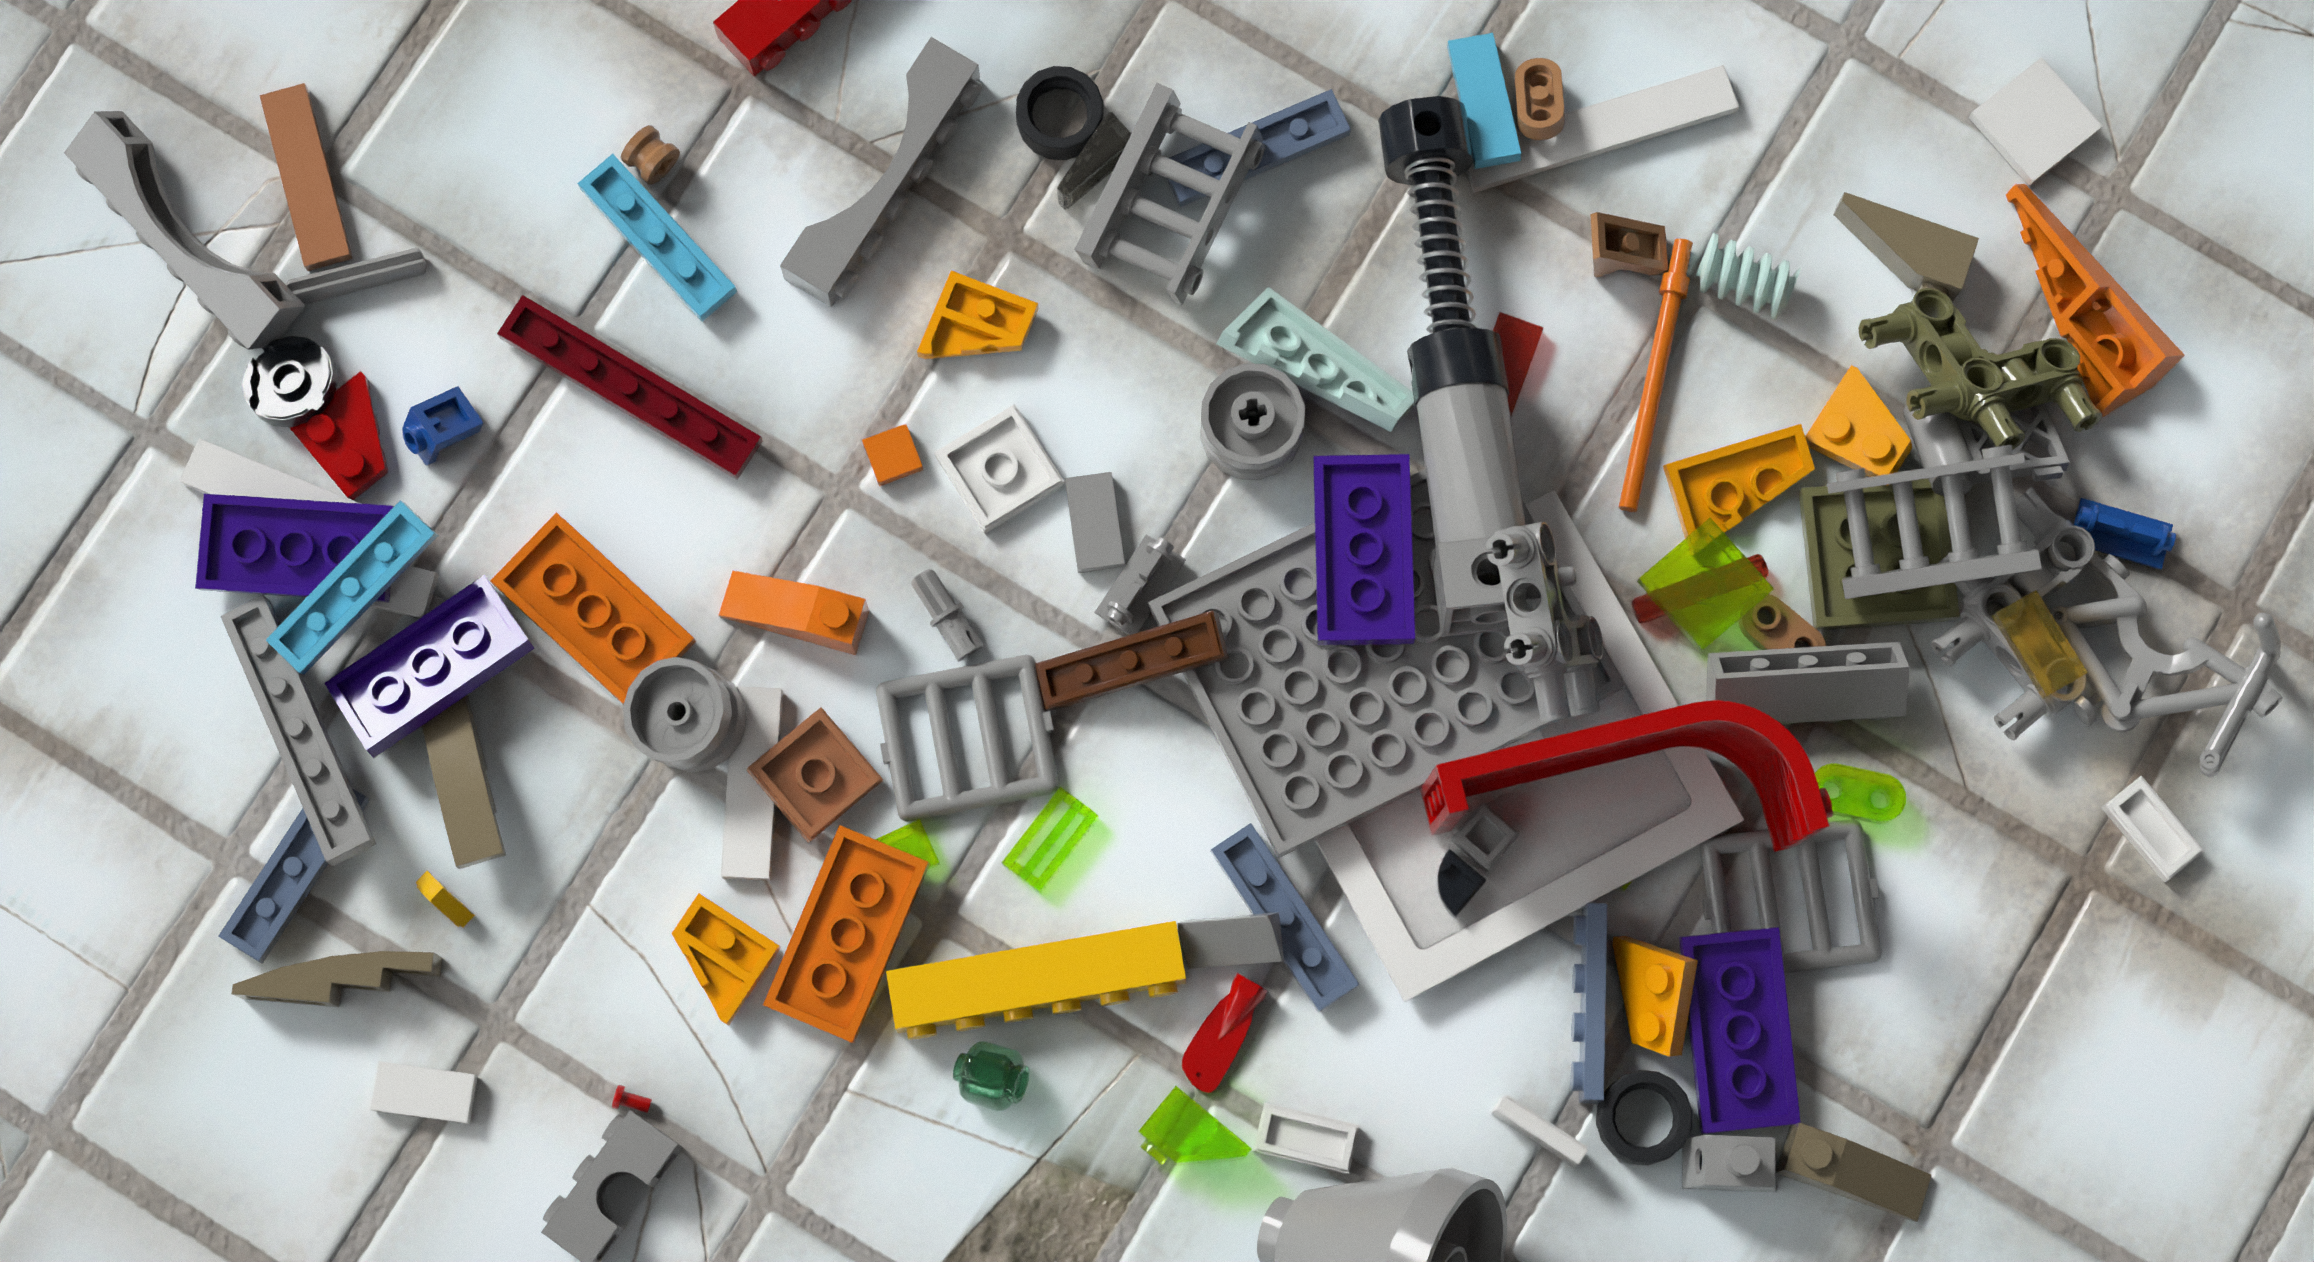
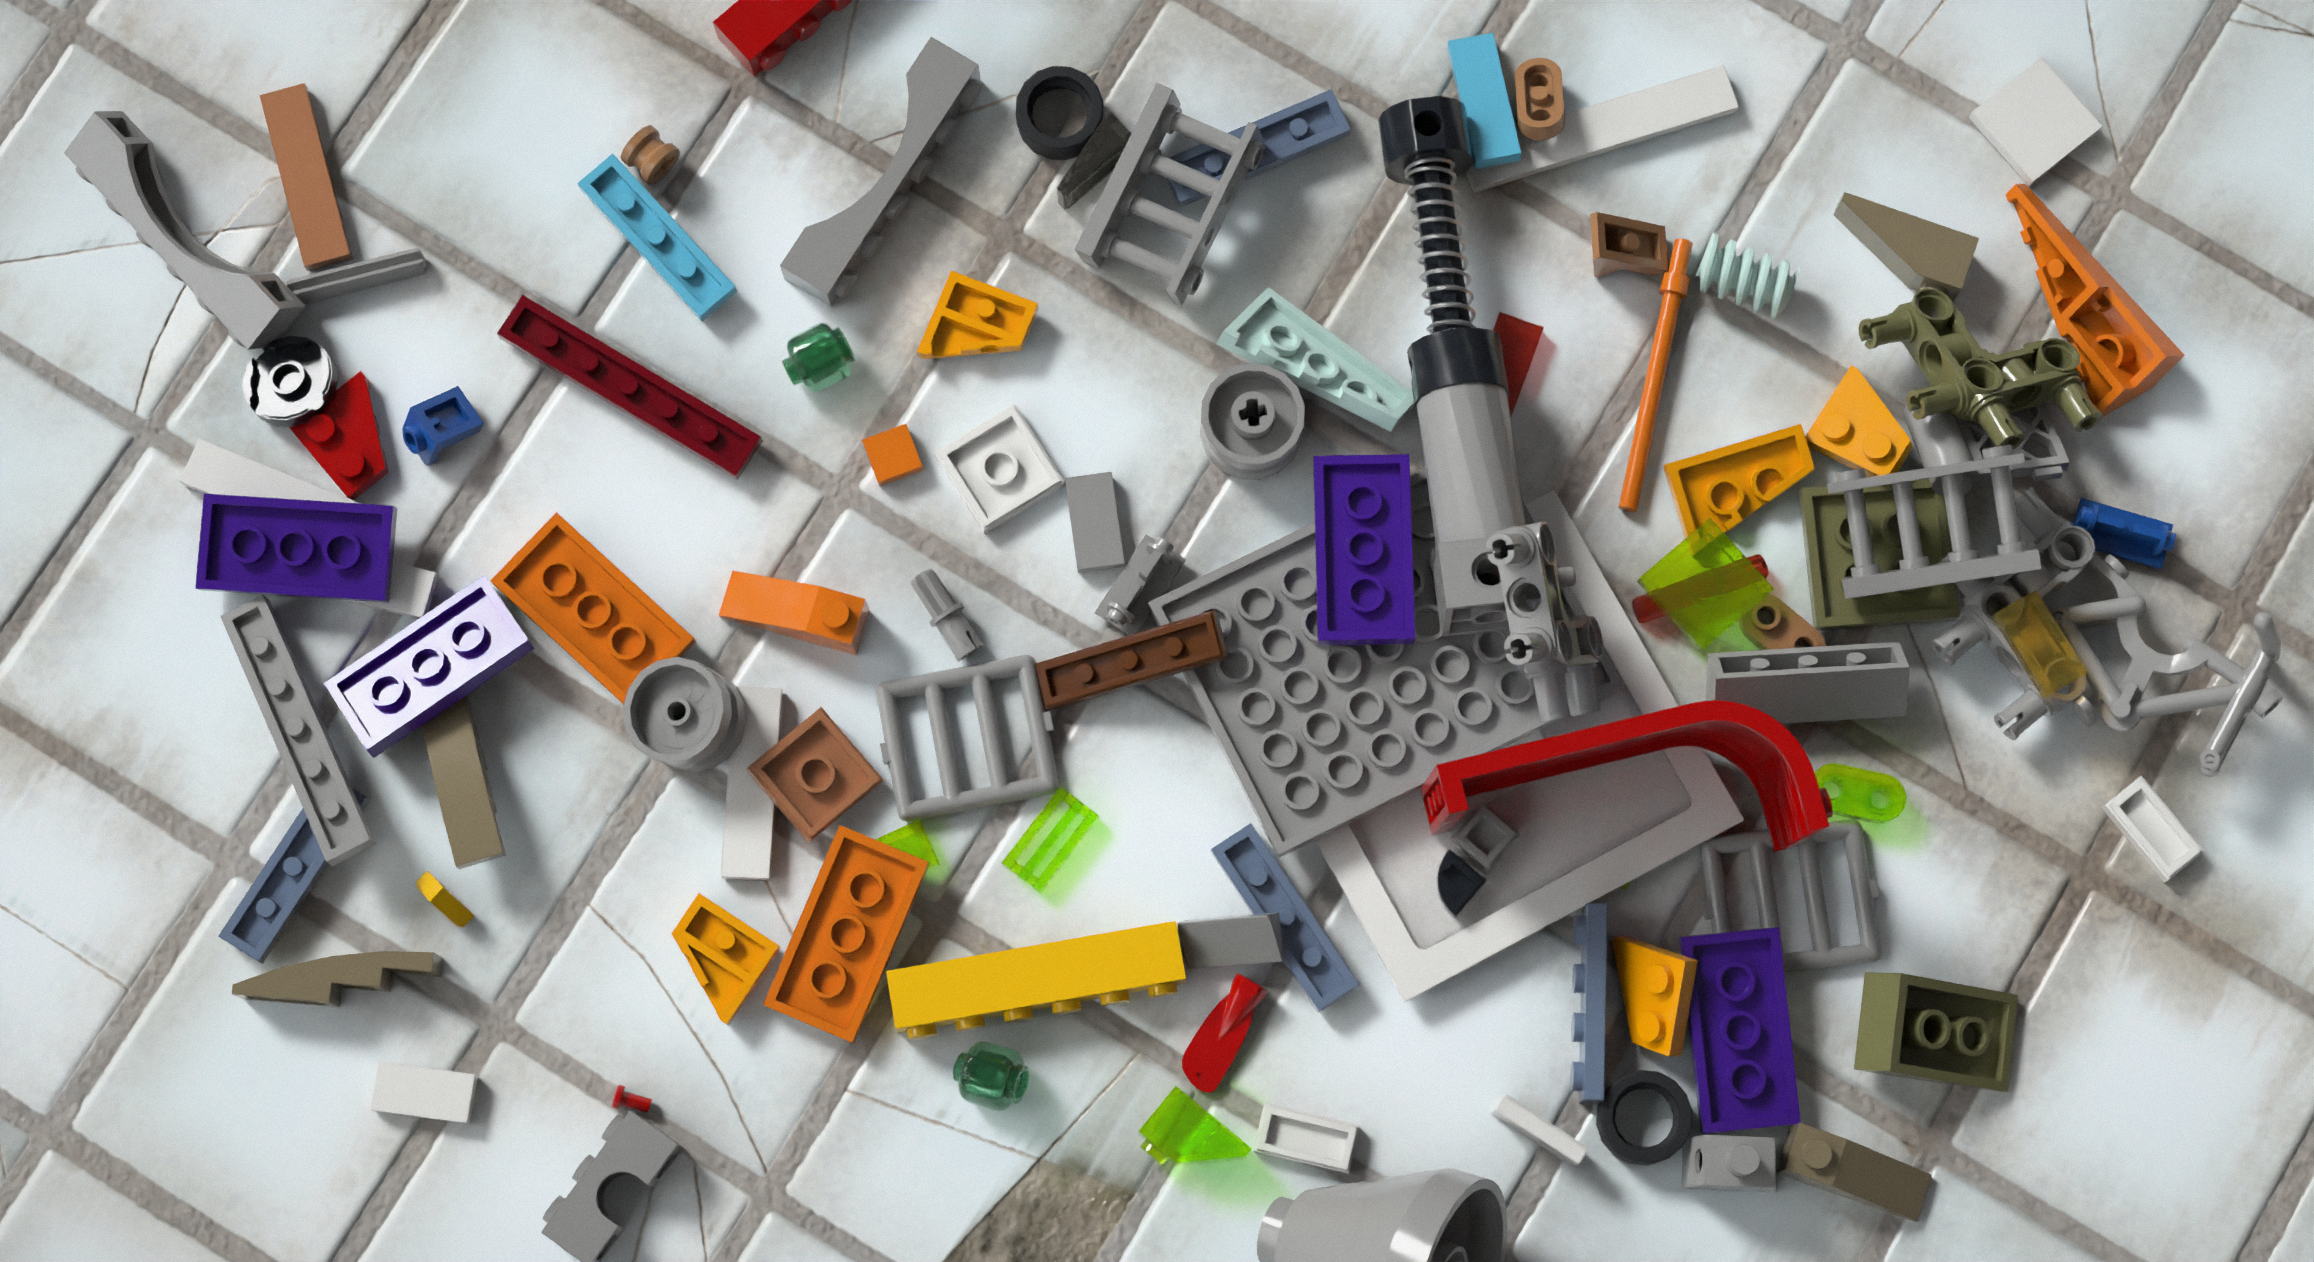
(352, 587): medium azure plate -> none
(818, 357): none -> clear green head
(1935, 1031): none -> olive slope

